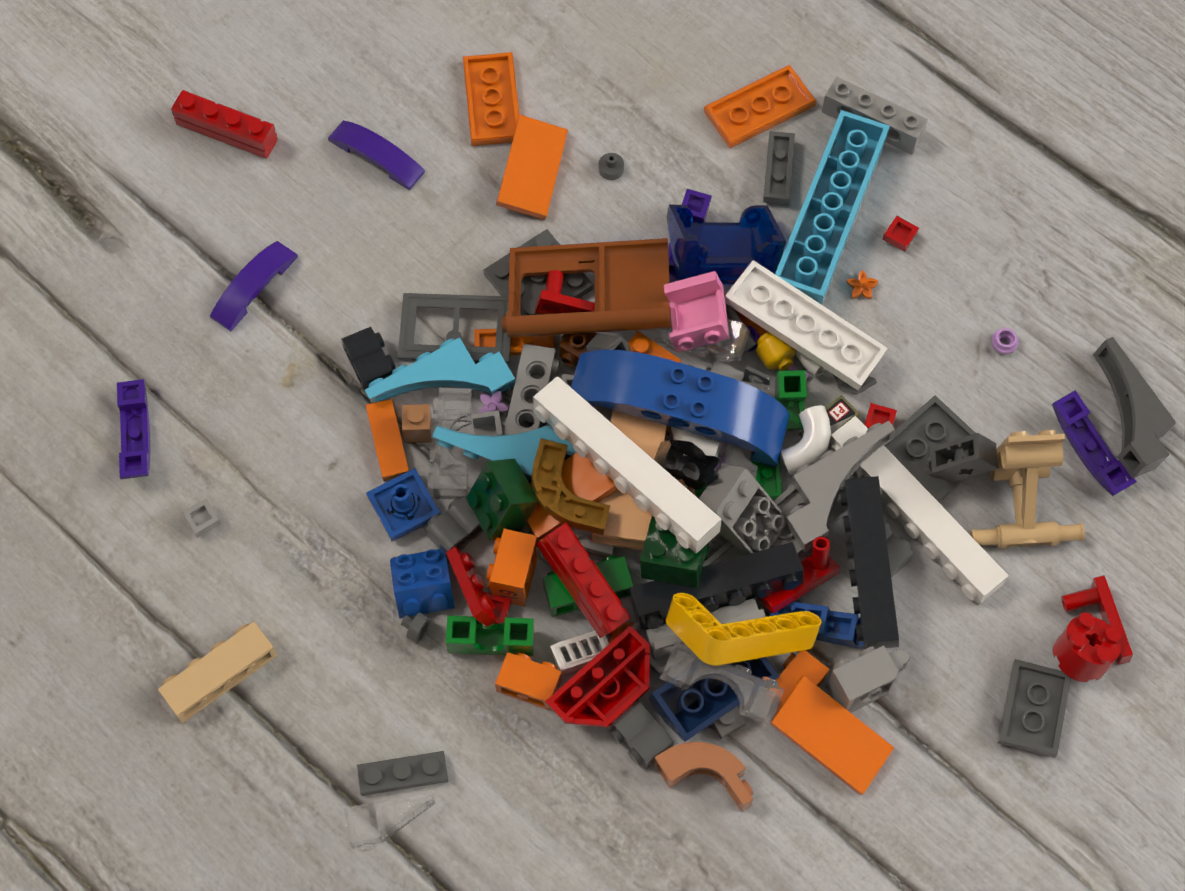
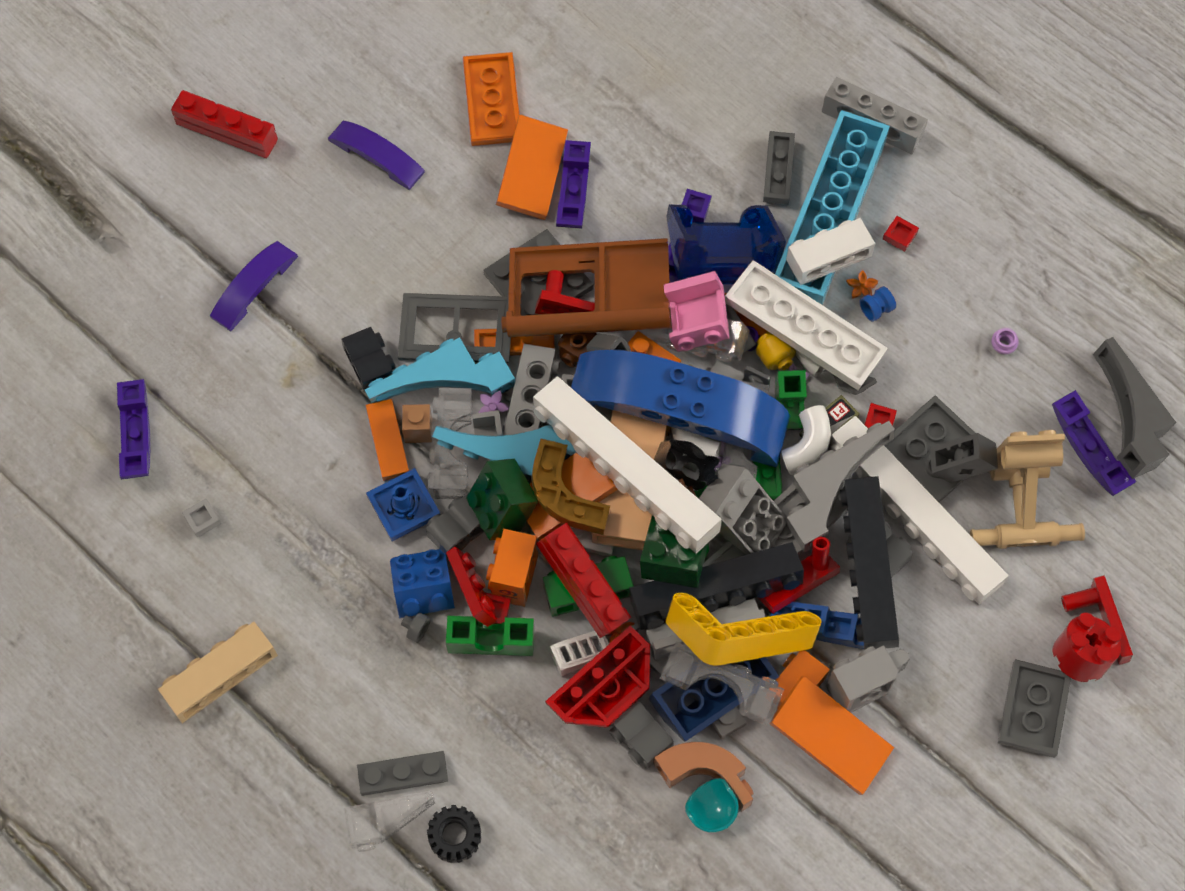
(441, 821): none -> black tyre
(528, 679): orange brick -> none
(573, 184): none -> dark purple slope
(611, 166): dark grey tile -> none
(712, 806): none -> teal helmet
(759, 106): orange tile -> none
(830, 251): none -> white brick
(878, 303): none -> blue wheel

